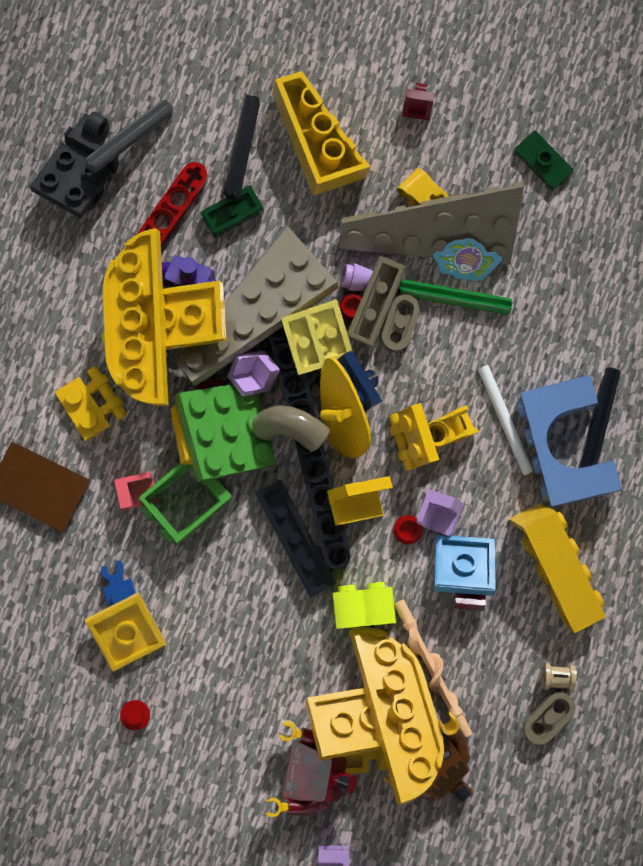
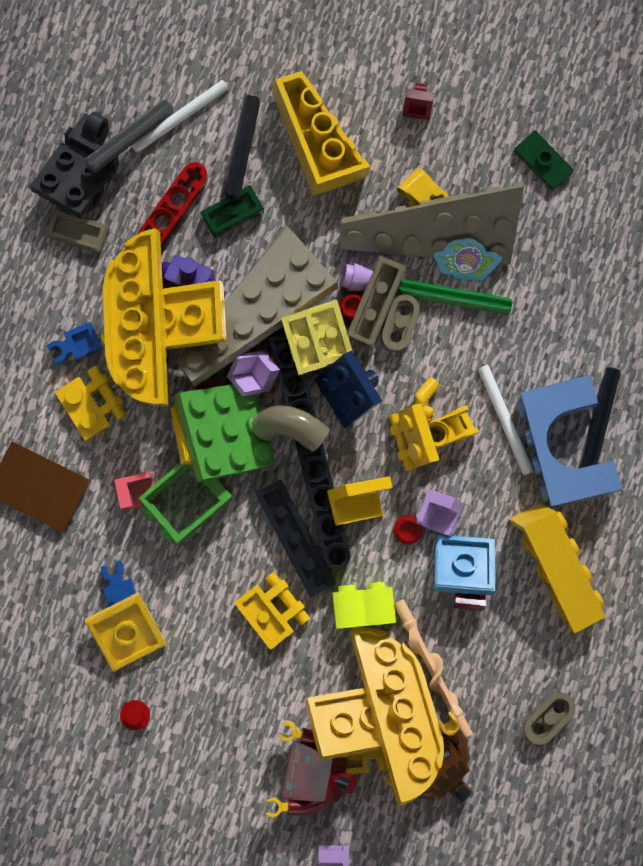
(77, 232): none -> dark tan tile
(80, 342): none -> blue plate
(180, 116): none -> white bar
(265, 617): none -> yellow plate
(343, 411): yellow shield -> none
(424, 394): none -> yellow arm
(559, 677): tan bush -> none

